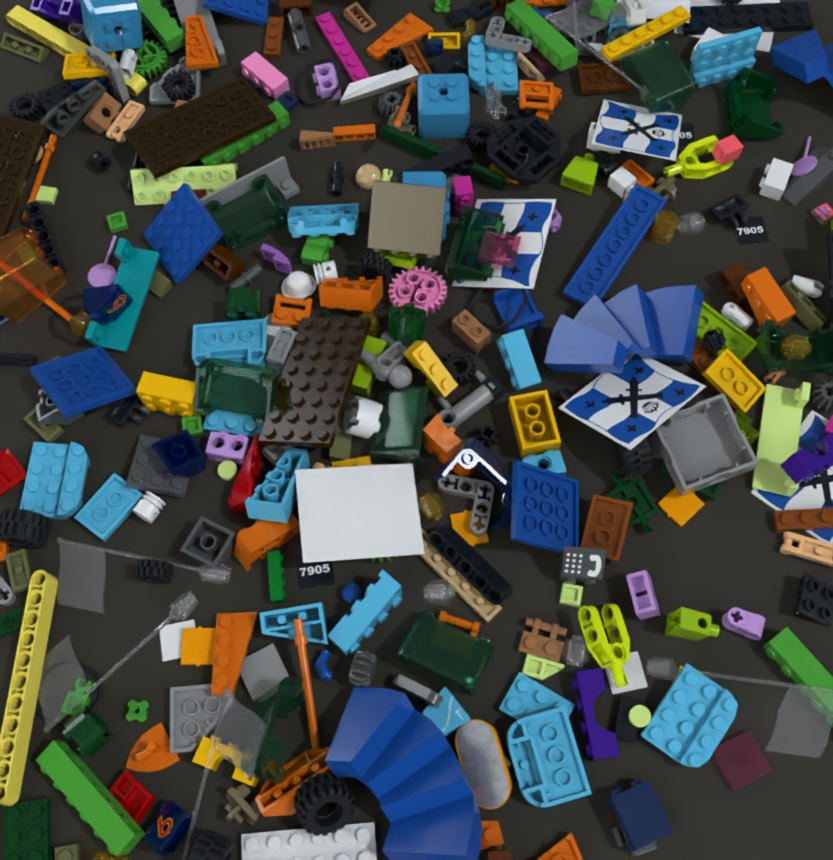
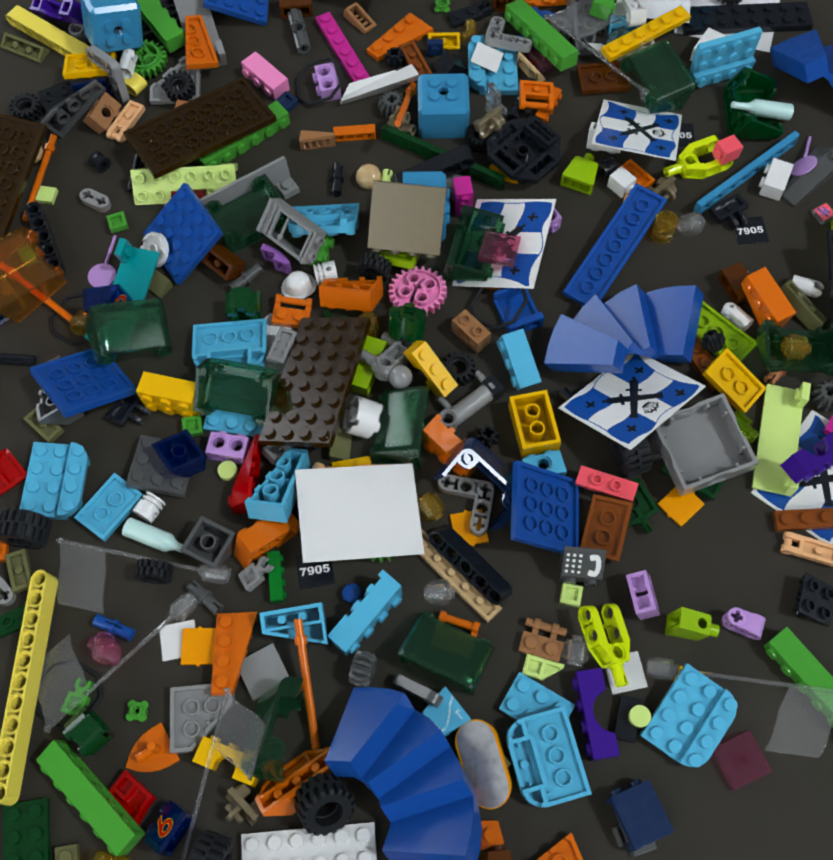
(95, 200): none -> light grey beam
(105, 649): none -> clear pink head
(113, 627): none -> blue pin
(127, 328): none -> clear green windscreen
(150, 536): none -> light aqua piece
(156, 242): none -> white tile
(205, 597): none -> dark grey pin
(253, 573): none -> light grey plate
(269, 220): none -> light grey door
(274, 38): dark orange plate -> none
(321, 667): blue arm -> none
(487, 57): none -> white sticker
(489, 123): none -> dark tan hips
(606, 484): none -> coral plate
(746, 173): none -> dark azure tile
(766, 109): none -> light aqua piece

